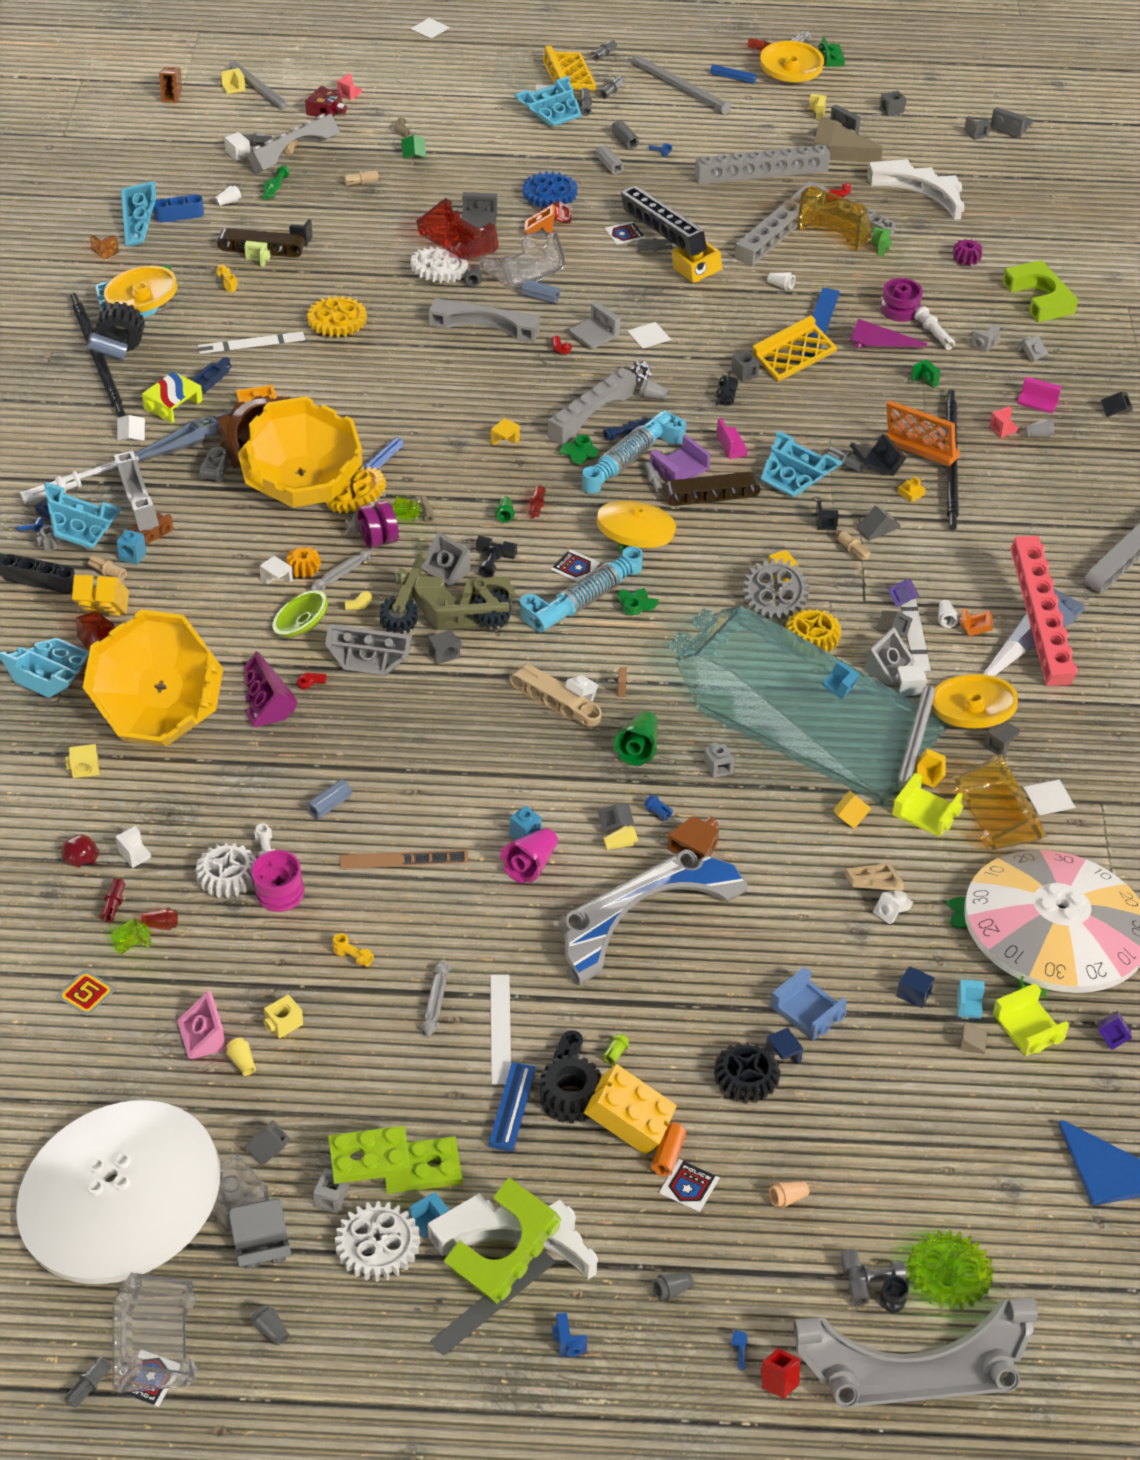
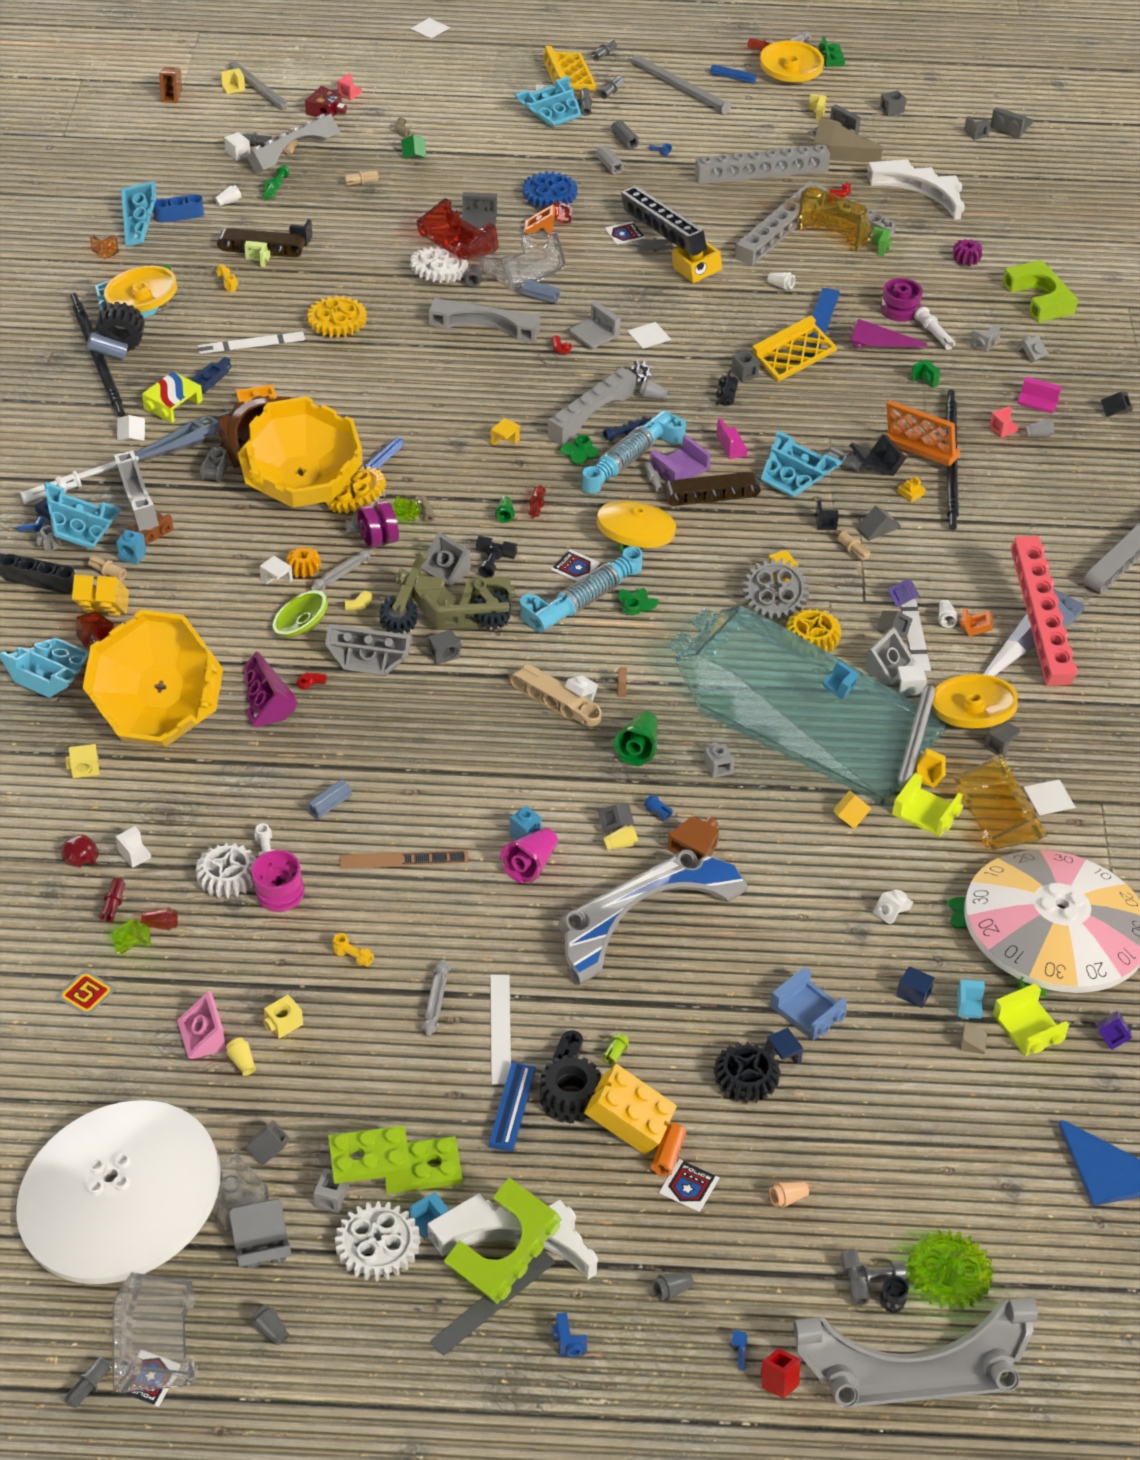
(875, 877): tan wing -> none

